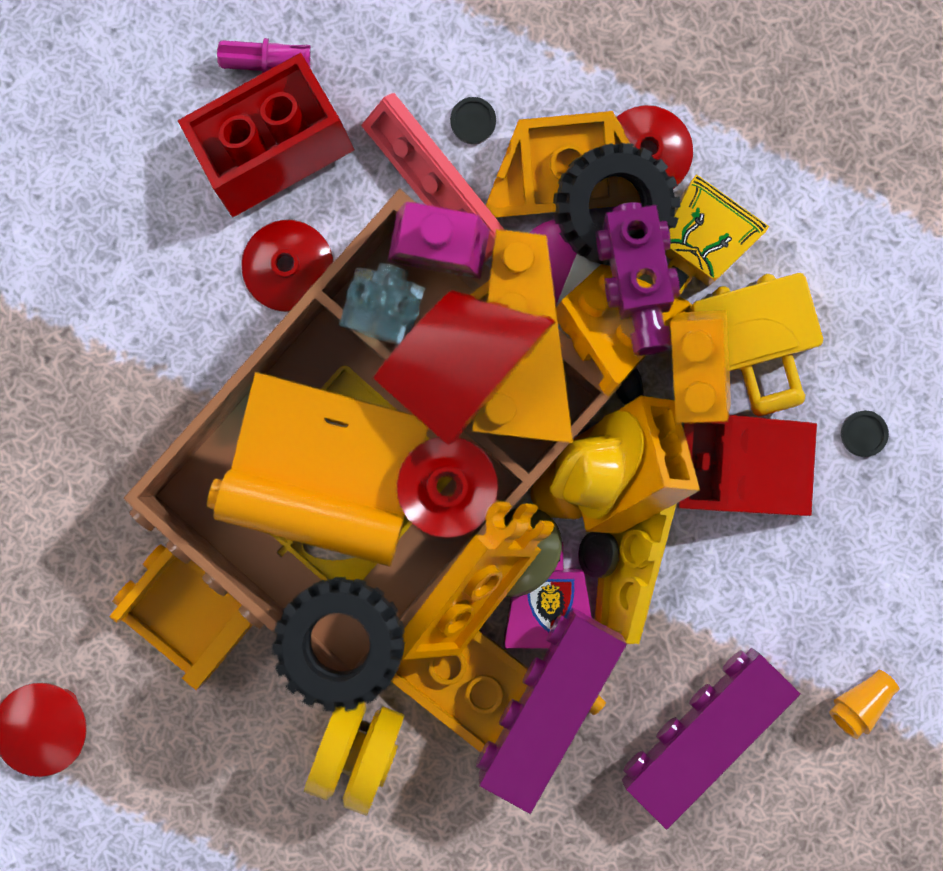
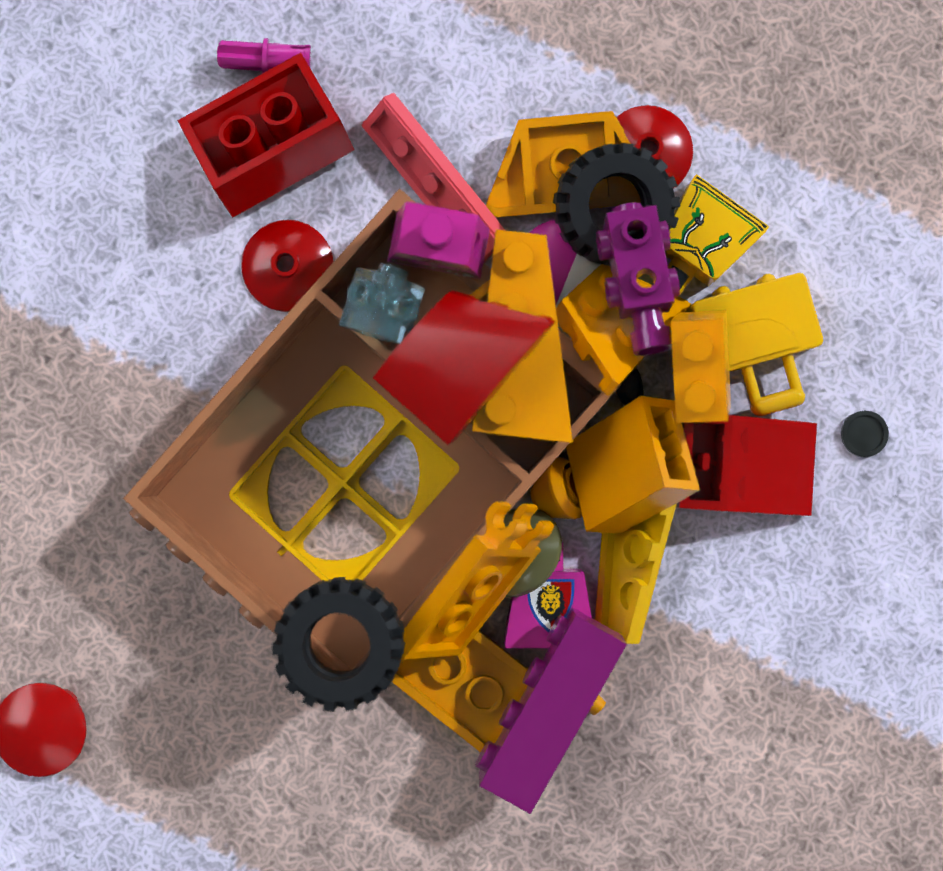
(181, 615): light orange panel -> none
(315, 477): light orange door -> none
(355, 754): yellow wheel -> none
(453, 513): red dish -> none
(473, 120): pearl dark grey piece -> none
(598, 554): pearl dark grey piece -> none
(599, 467): yellow piece -> none
(708, 737): magenta brick -> none
(863, 705): light orange cone -> none

